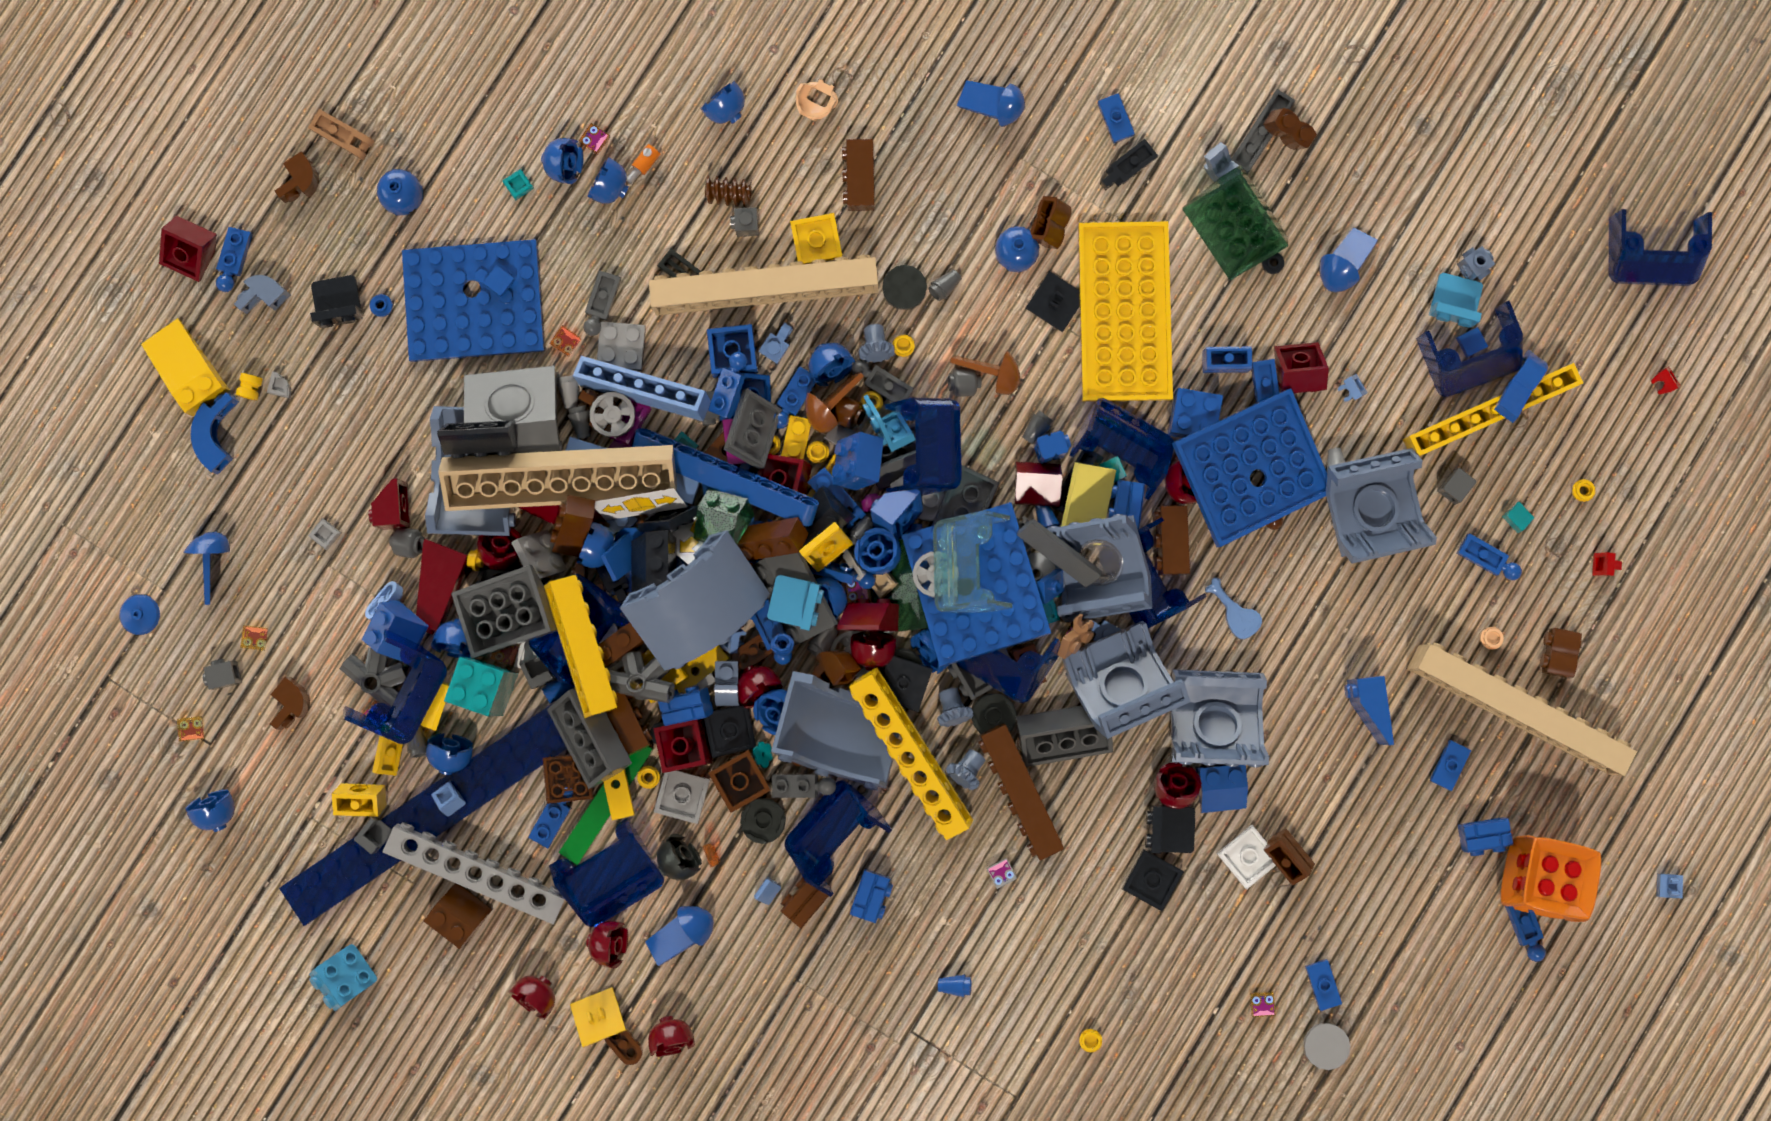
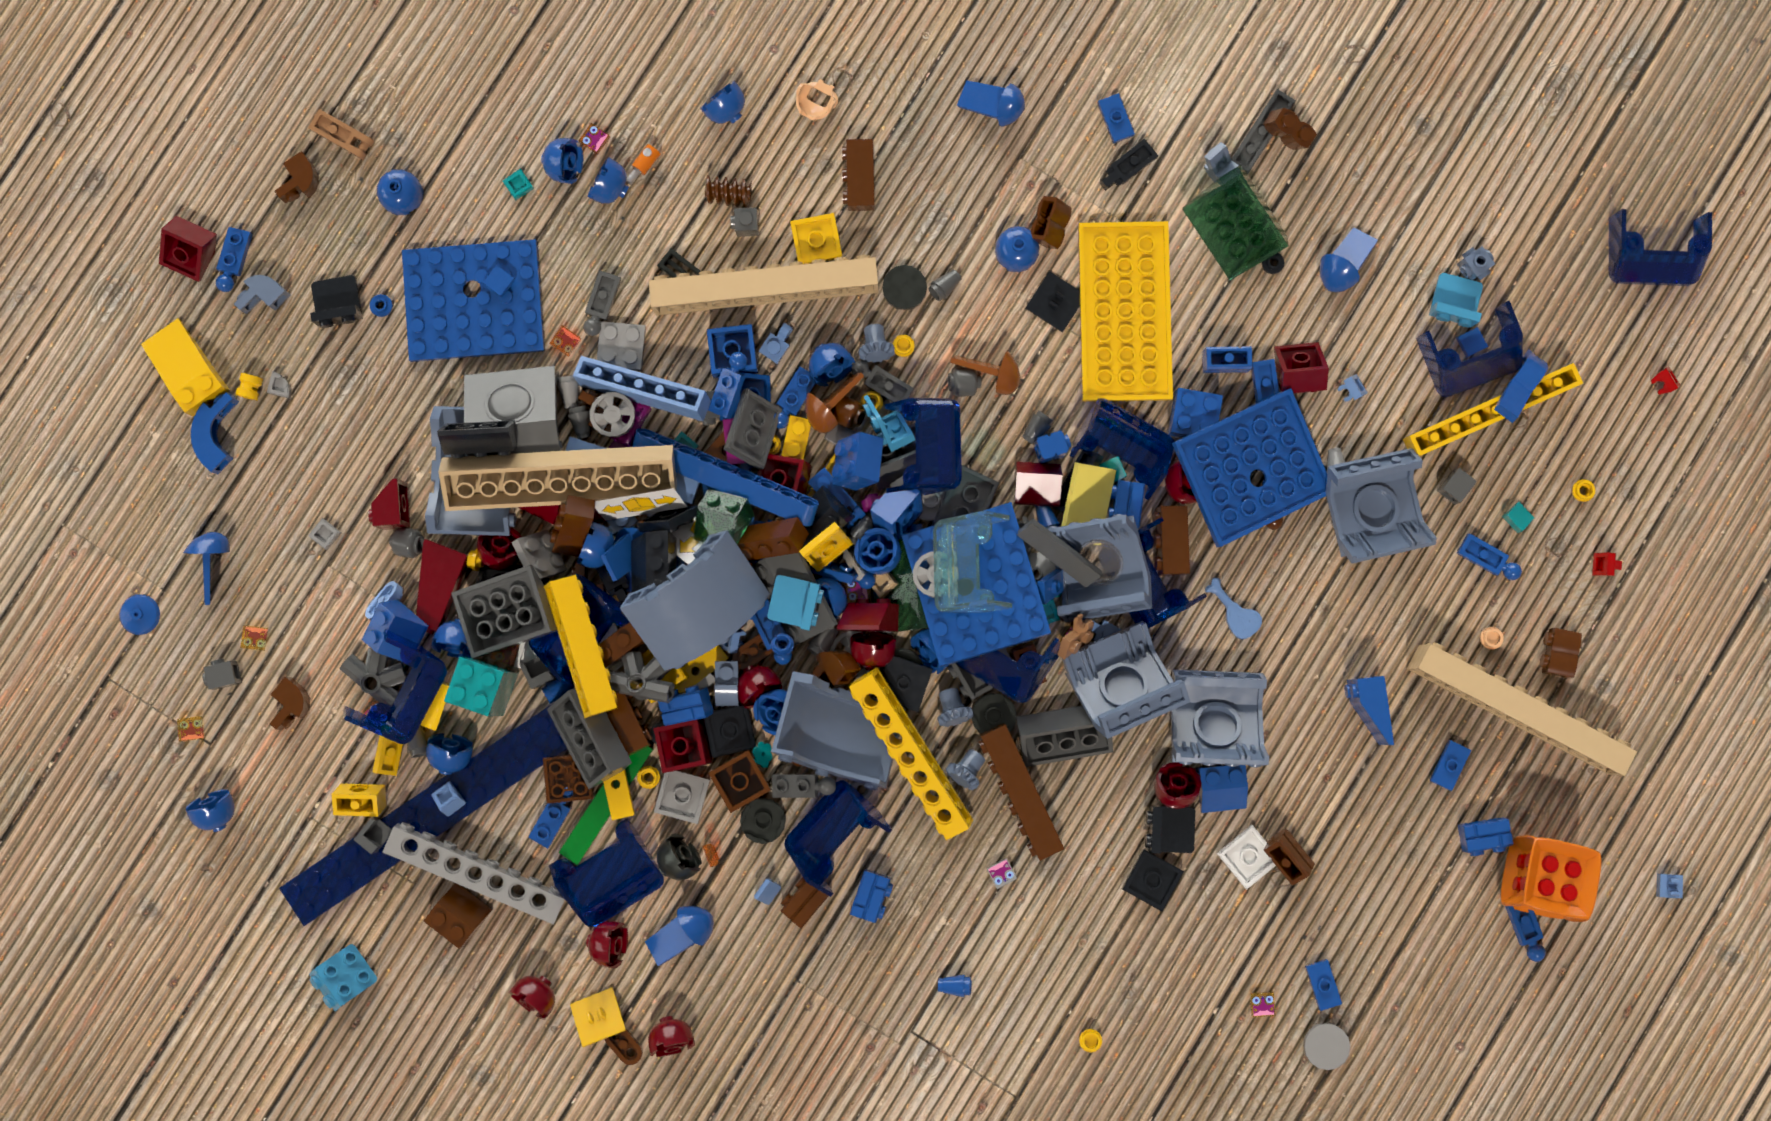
(817, 452): yellow plate -> none

